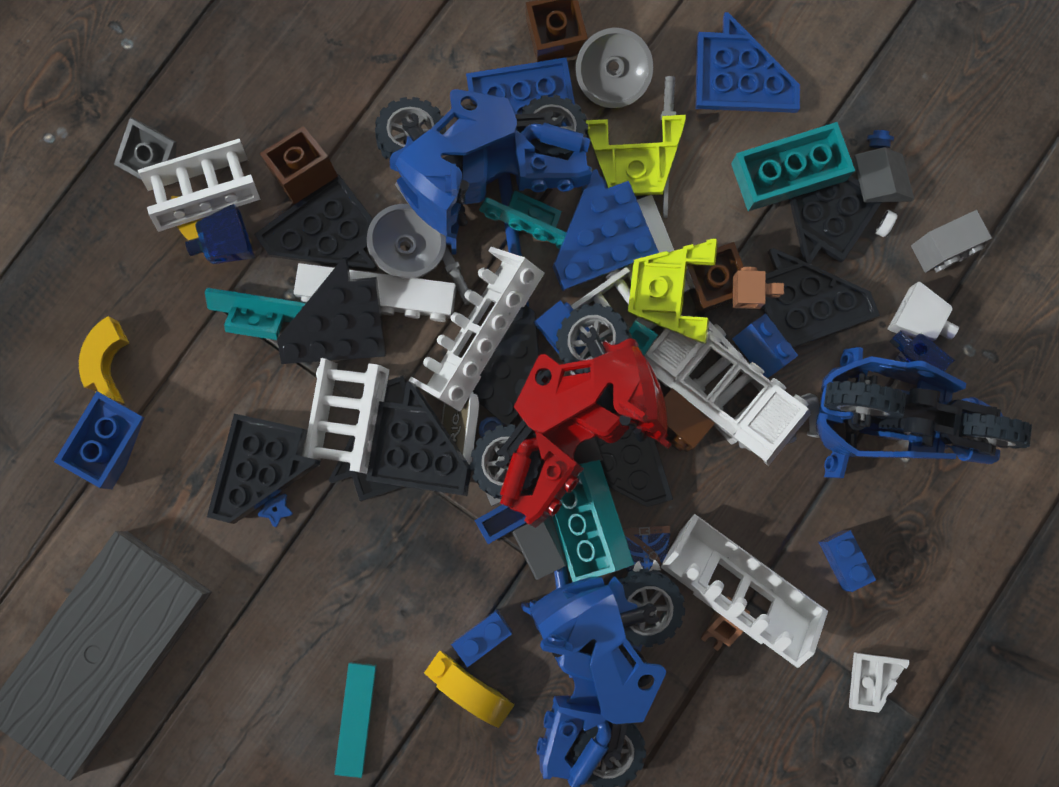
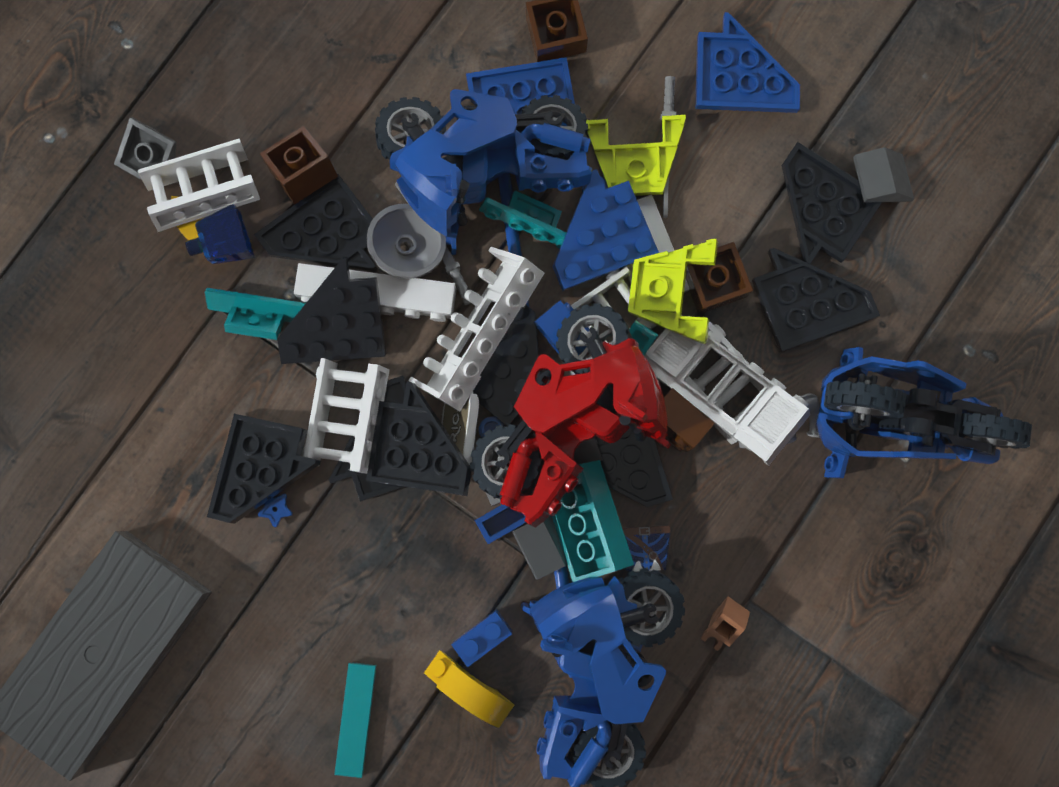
(97, 355): yellow arch -> none
(101, 442): blue slope -> none
(620, 86): light grey dish -> none
(751, 290): nougat brick -> none
(765, 346): blue piece -> none
(792, 166): teal brick -> none
(793, 618): white window -> none
(847, 560): blue brick -> none
(873, 680): white wing -> none
(880, 139): blue plate -> none
(886, 223): white tile -> none
(920, 350): clear blue torso -> none
(923, 313): white torso -> none
(951, 242): light grey brick -> none

